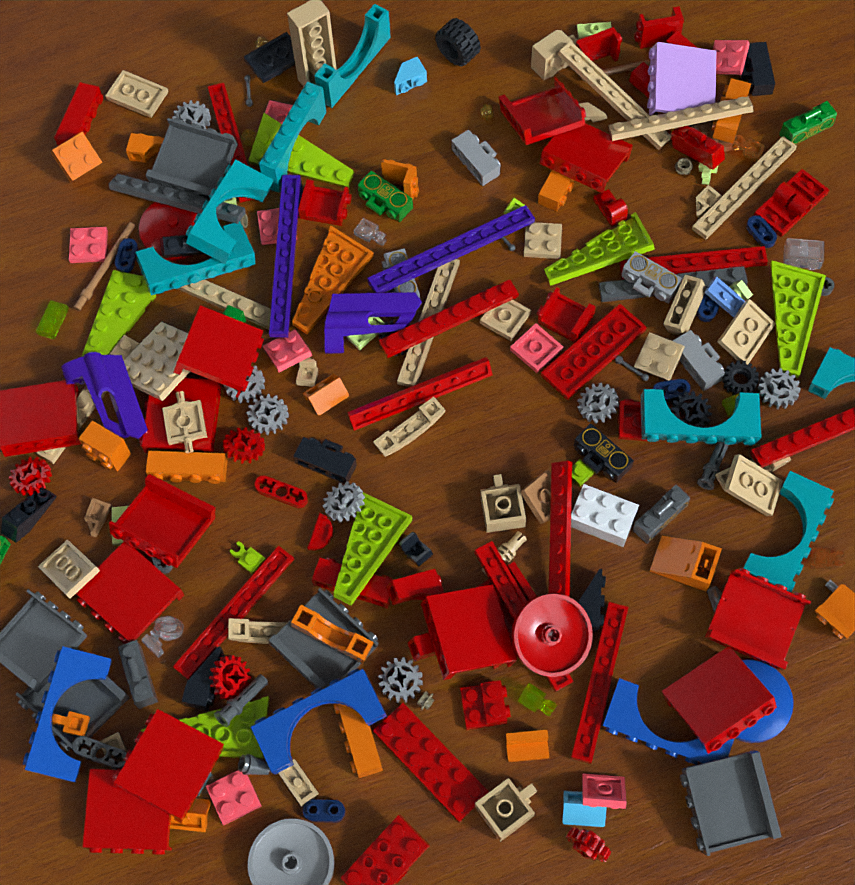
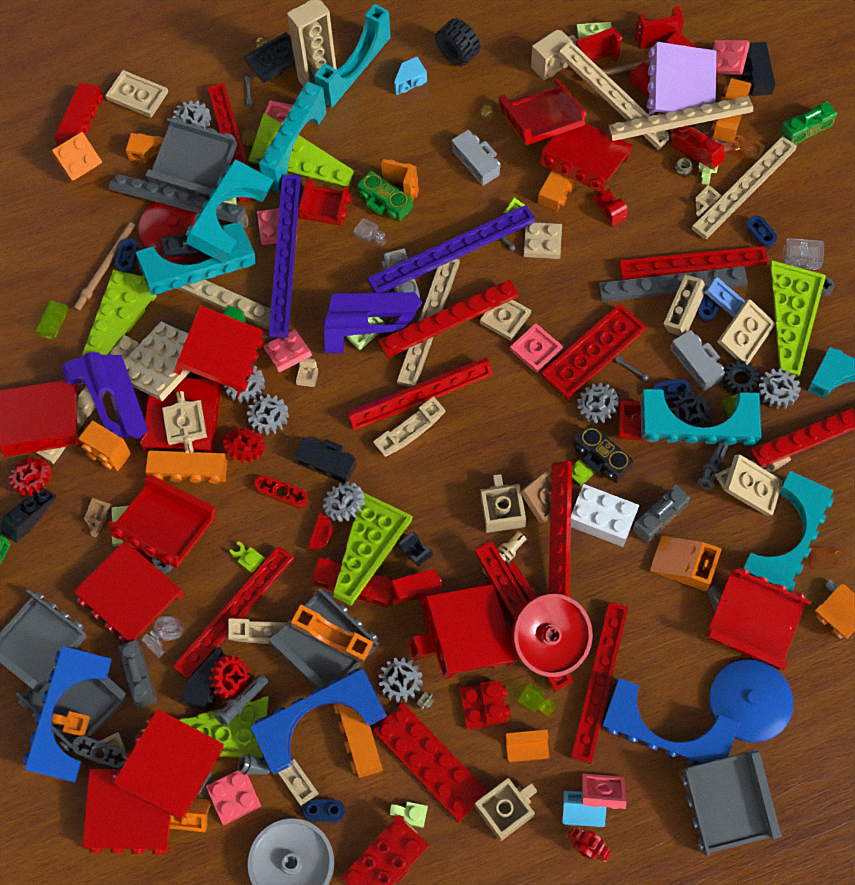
(68, 569): tan plate -> none
(88, 244): coral plate -> none
(326, 394): orange panel -> none
(332, 274): orange wing -> none
(413, 813): none -> yellowish green plate
(565, 315): red panel -> none
(593, 113): tan slope -> none
(593, 600): black slope -> none
(603, 251): lime wing -> none
(651, 278): light grey piece -> none
(659, 356): tan plate -> none
(720, 699): red panel -> none
(741, 289): yellowish green plate -> none
(792, 202): red plate -> none

